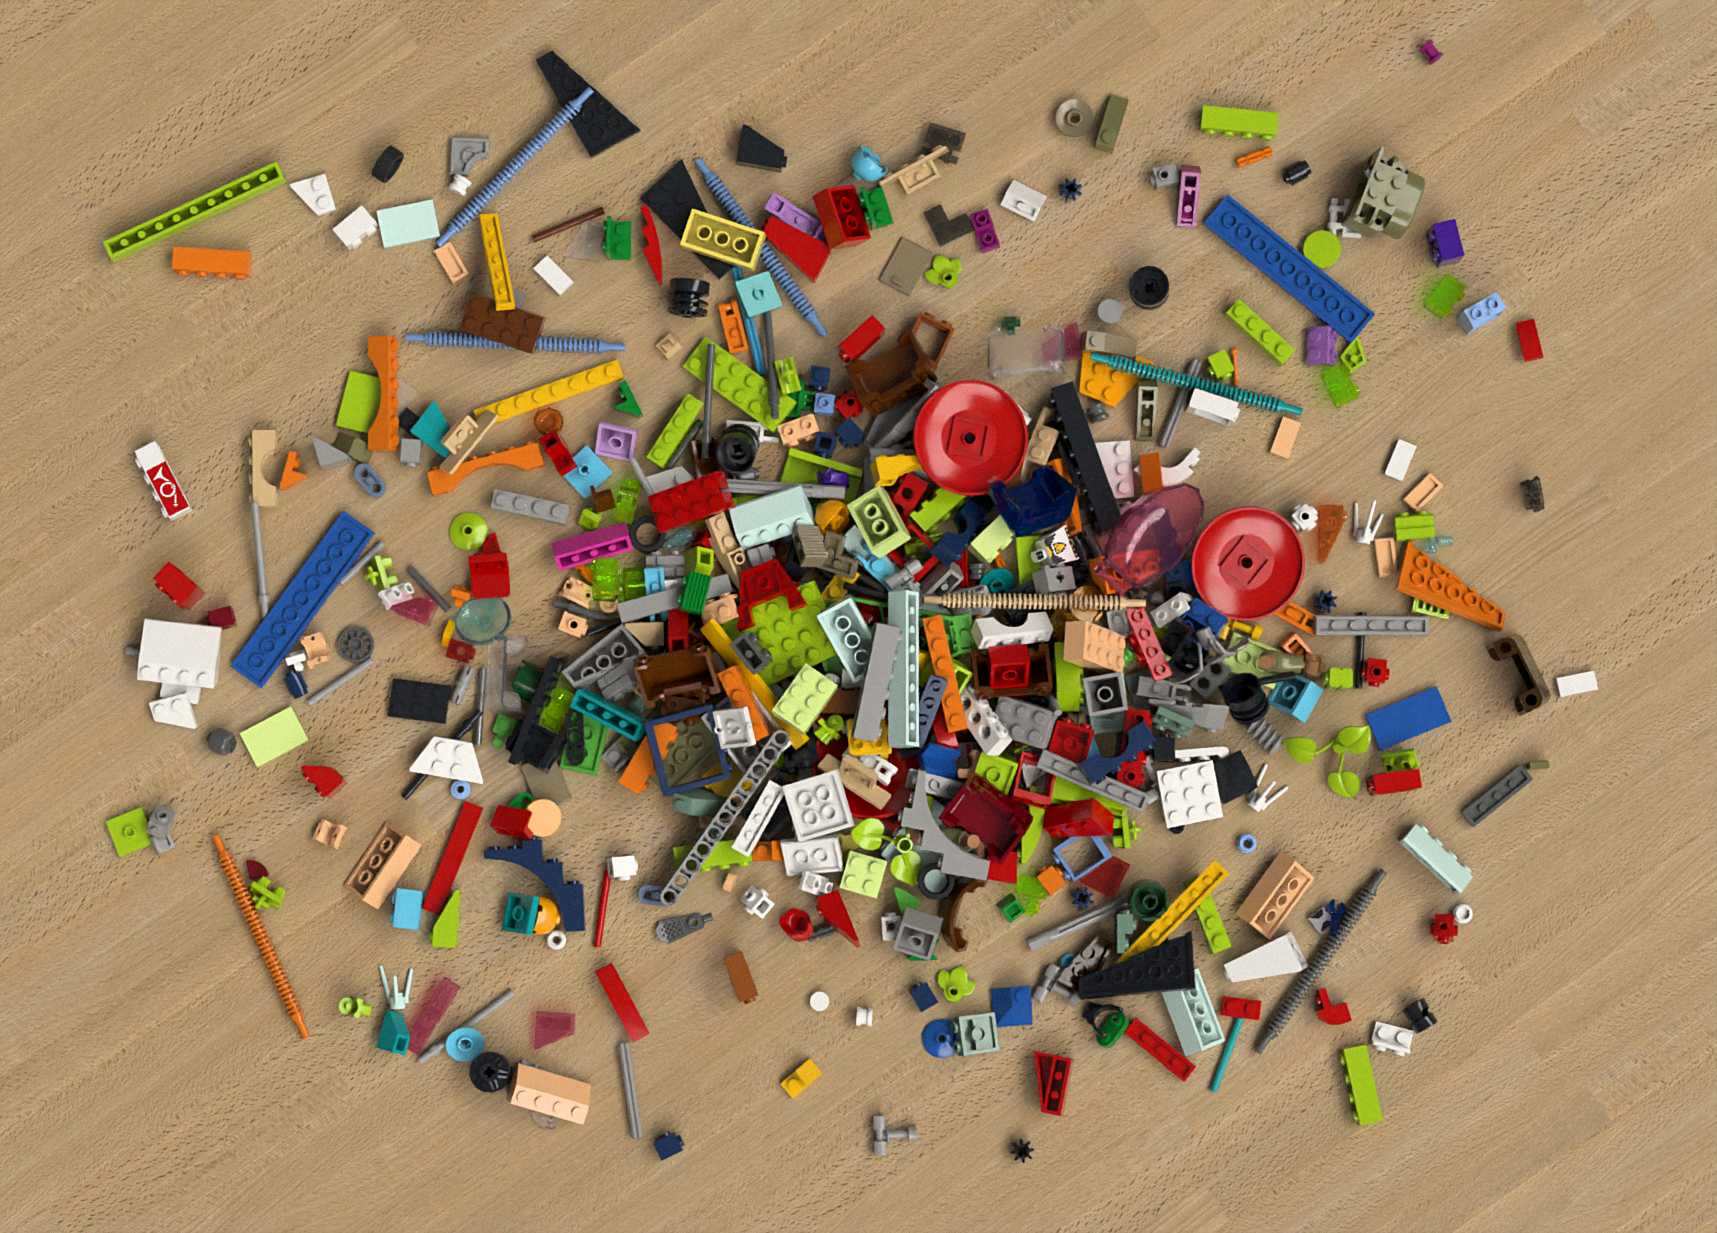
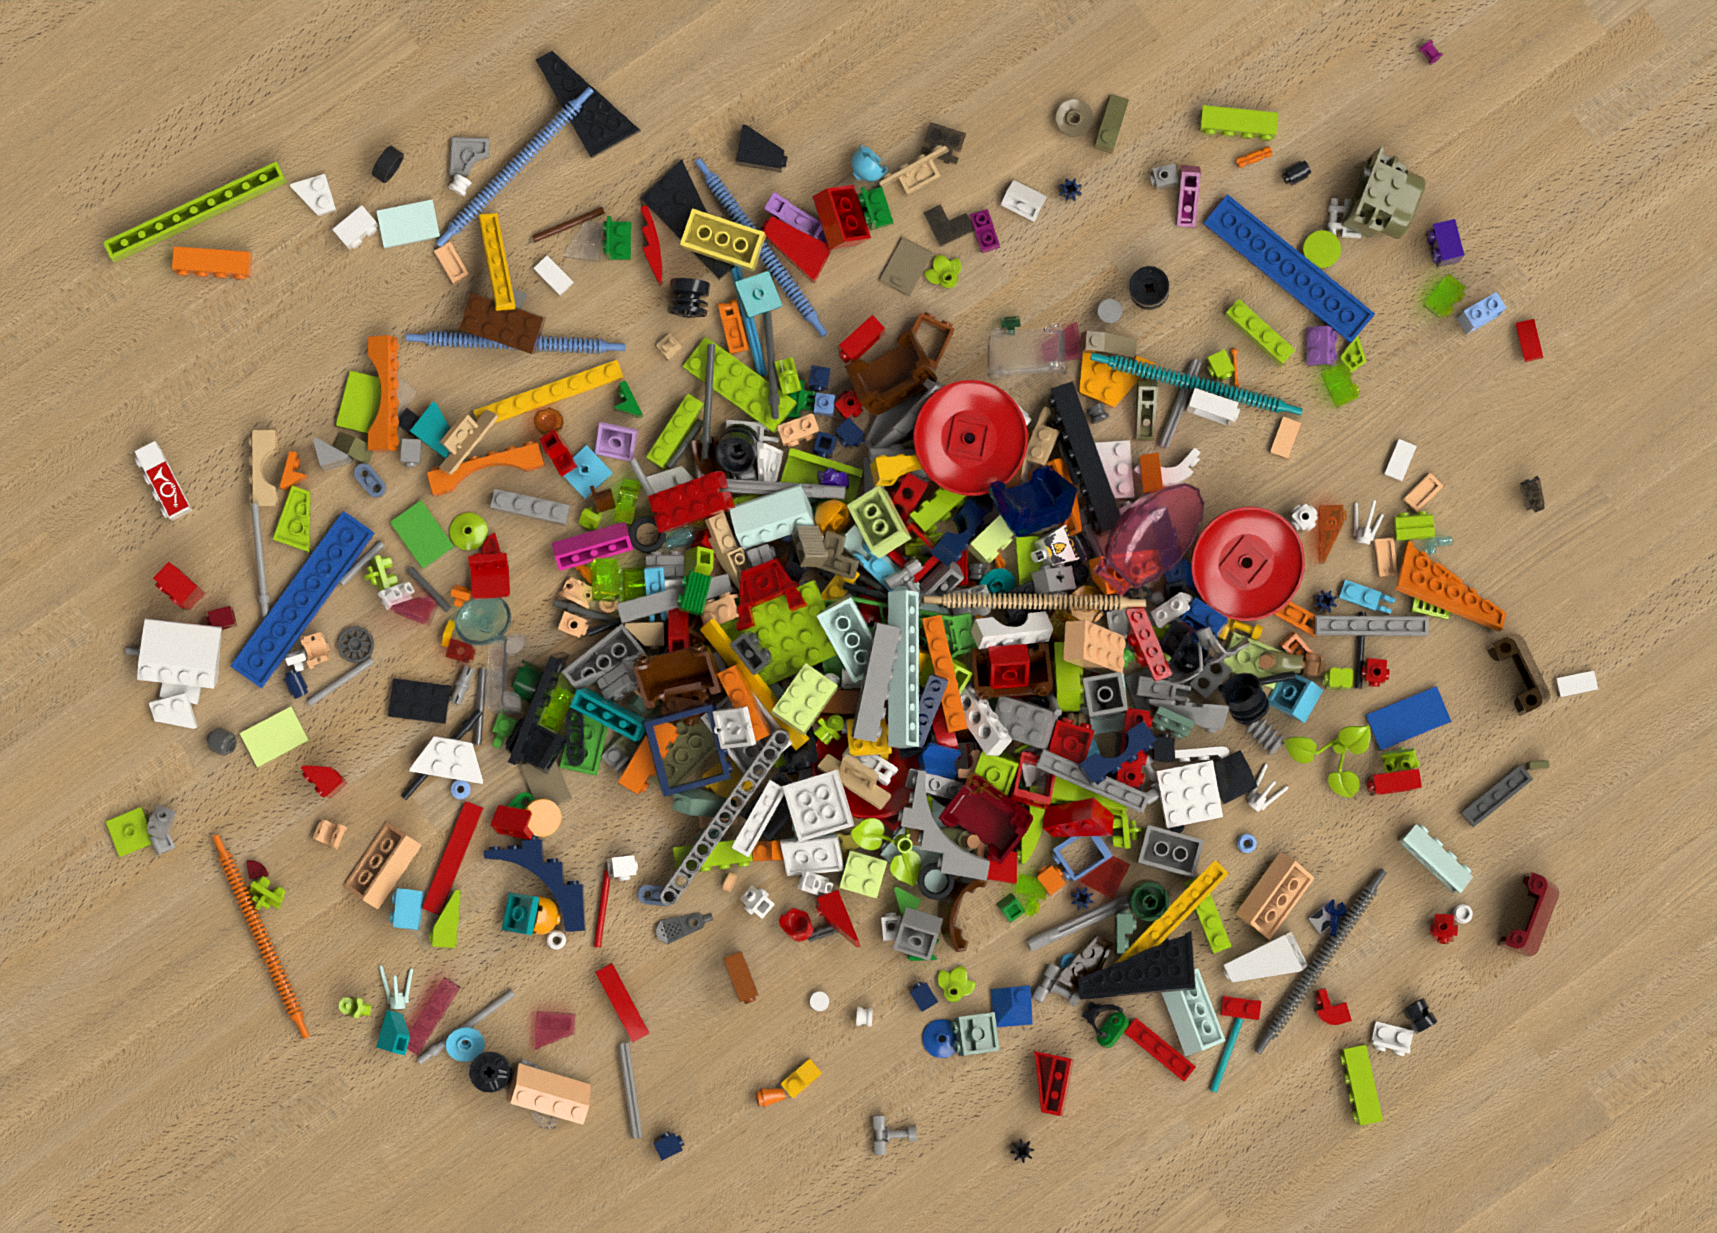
(295, 520): none -> lime wing
(422, 534): none -> bright green tile
(768, 462): none -> white wing
(769, 1096): none -> orange cone
(1170, 851): none -> light grey brick
(1364, 596): none -> medium azure hinge
(1529, 941): none -> dark red windscreen

